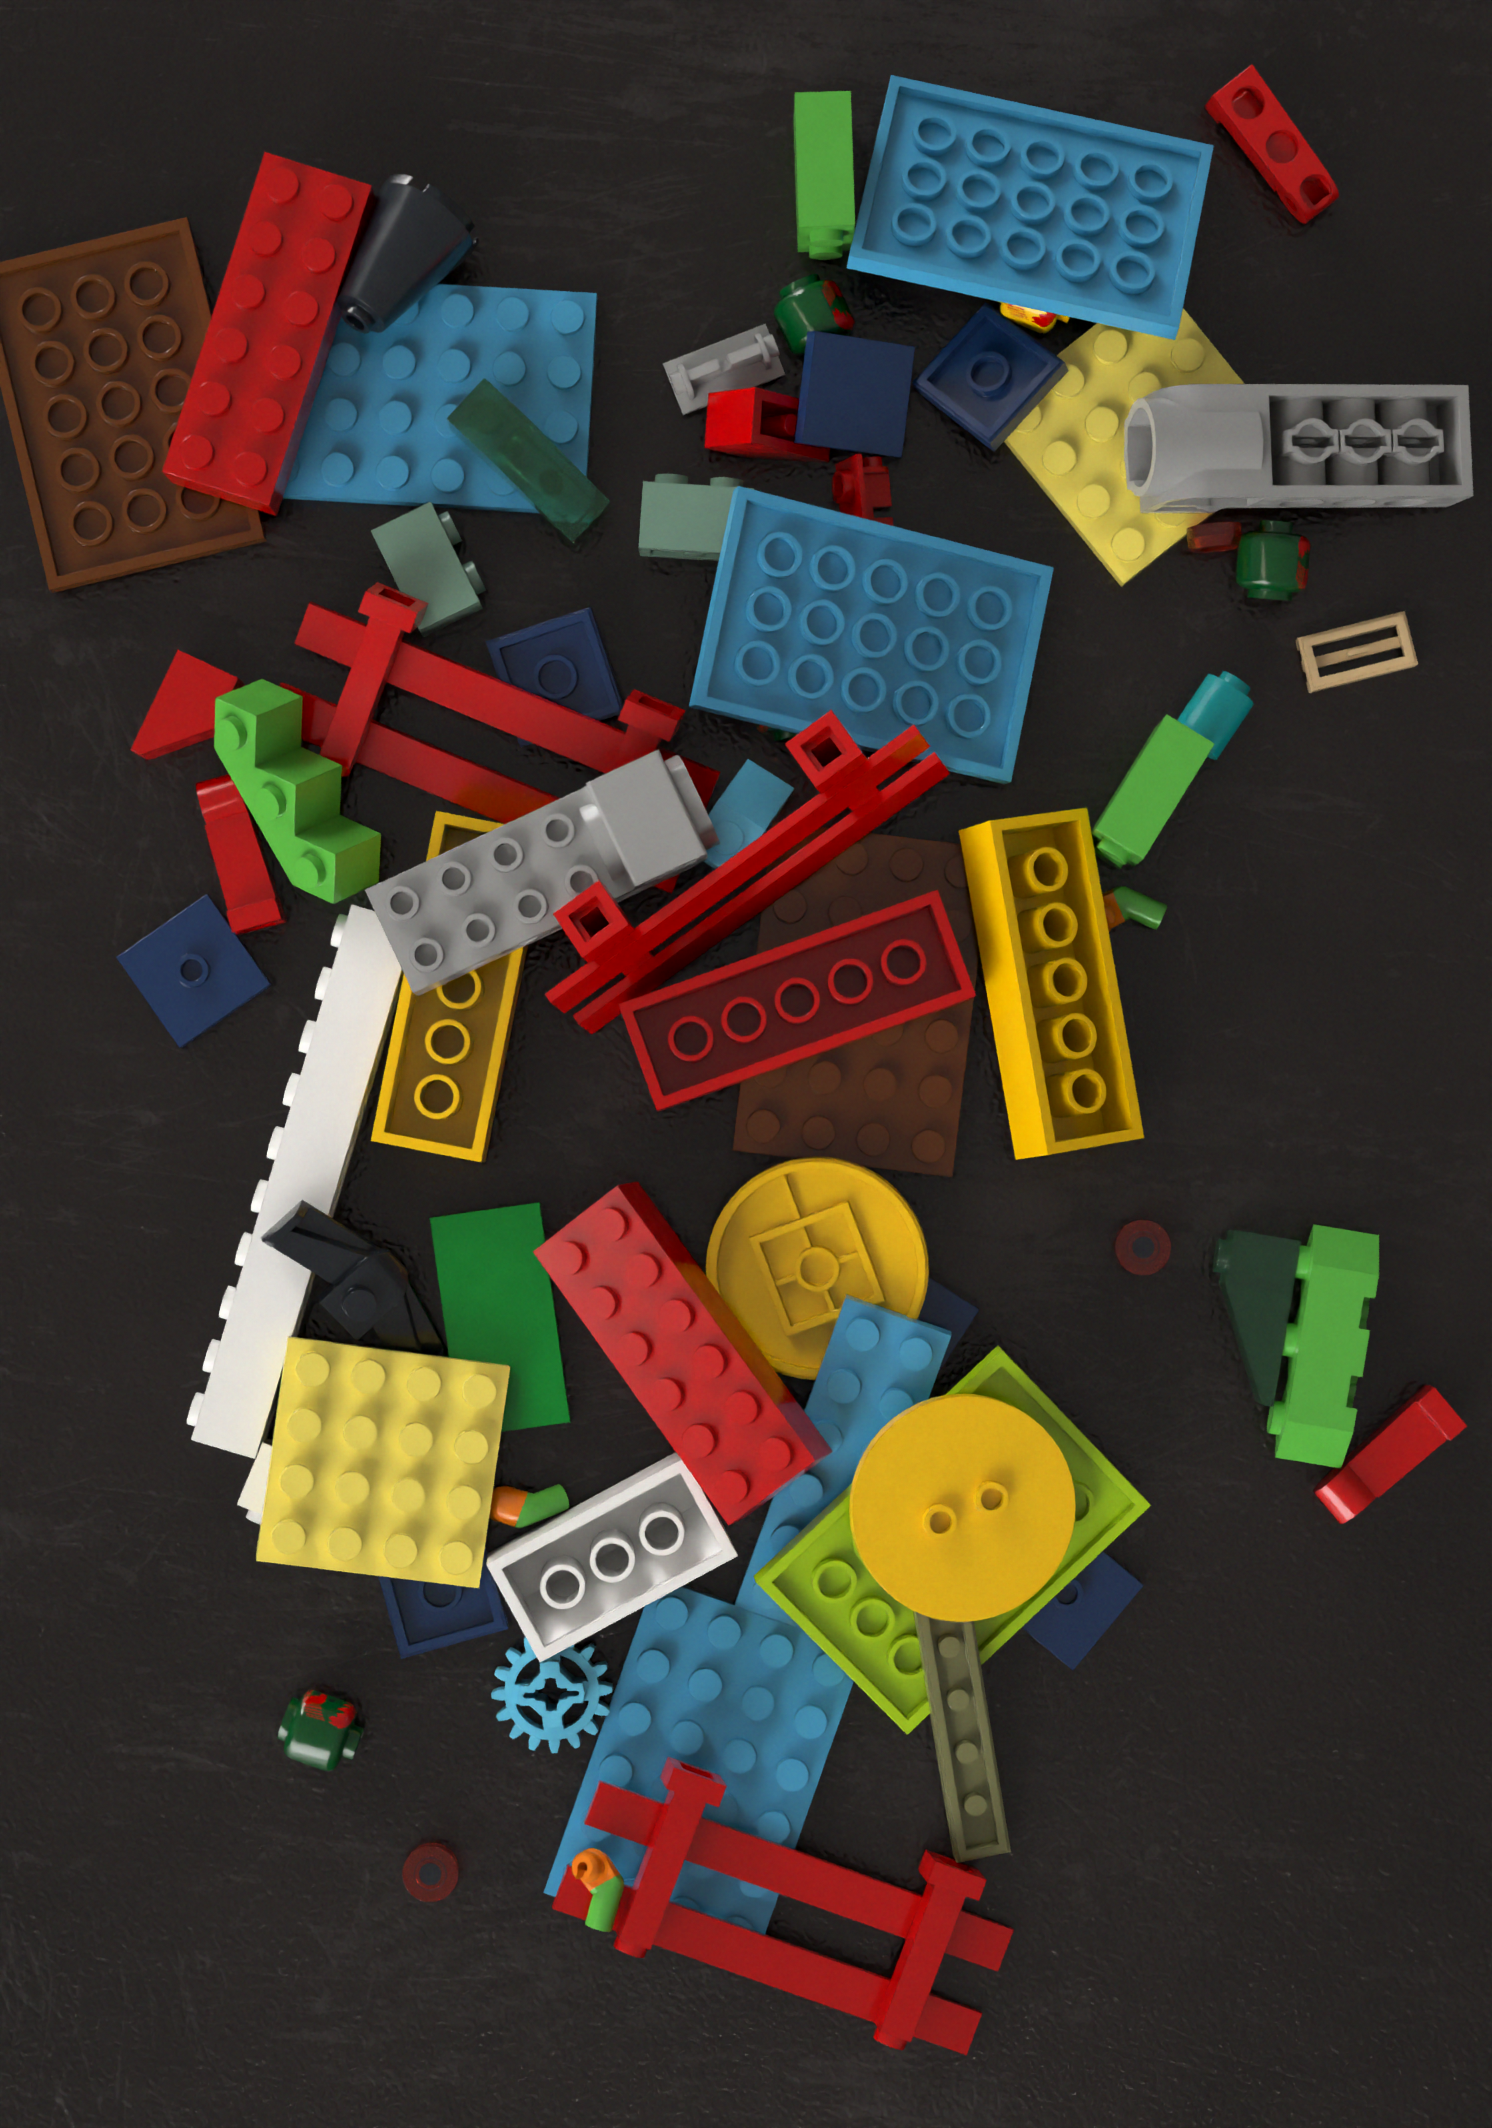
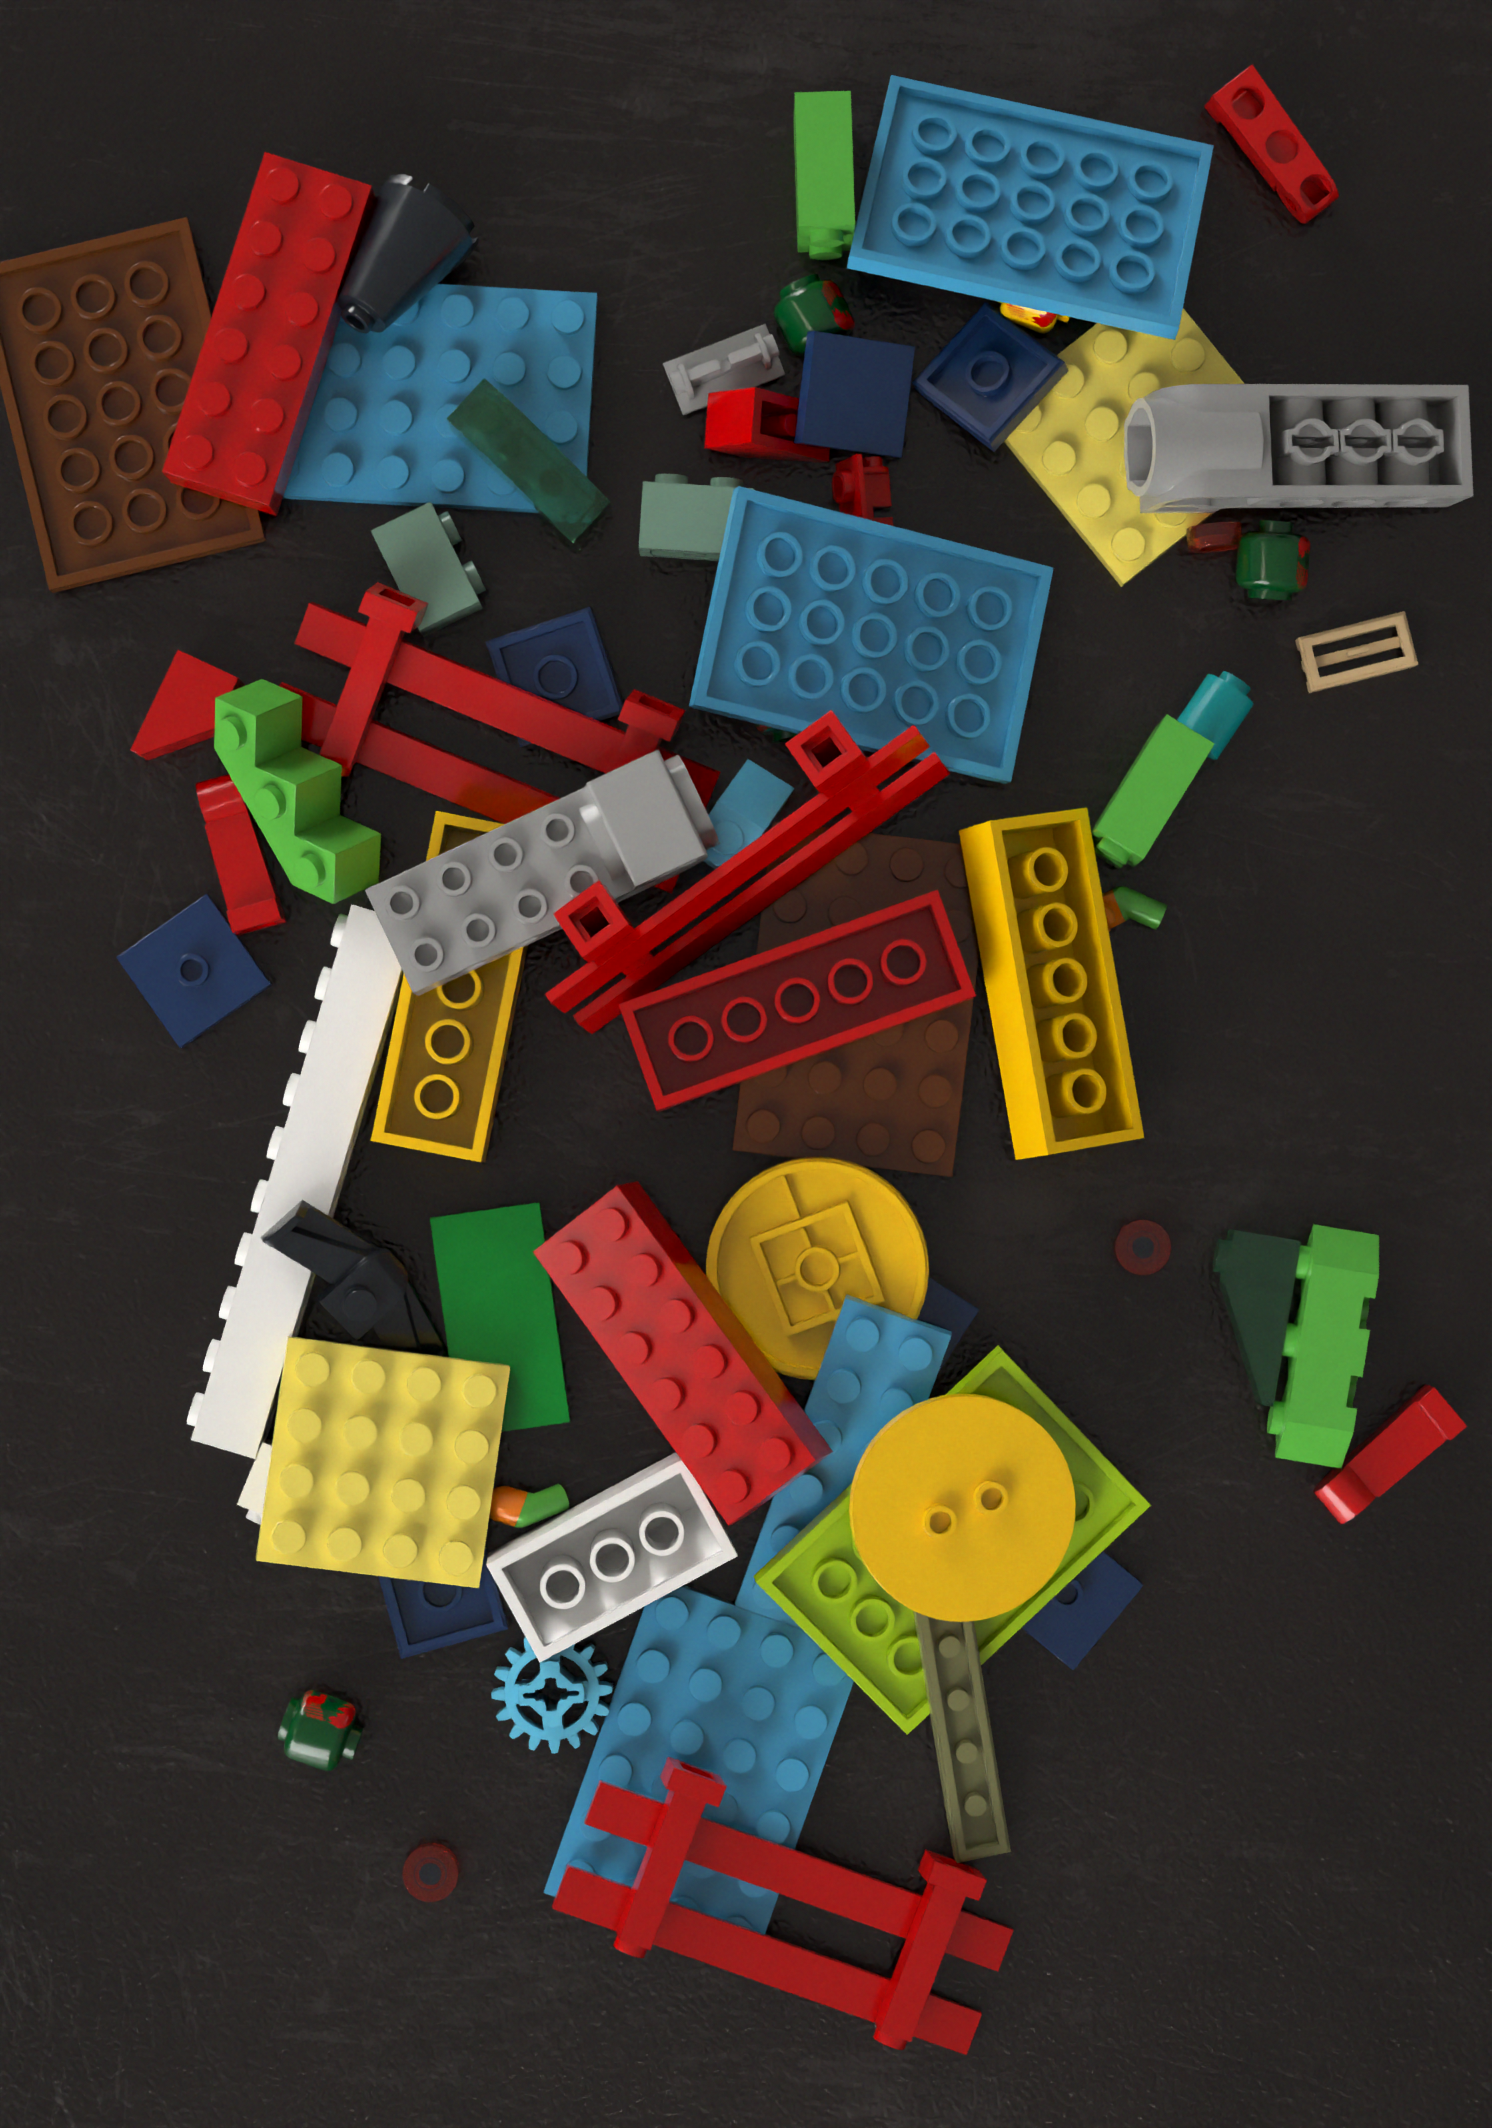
(604, 1884): arm -> none

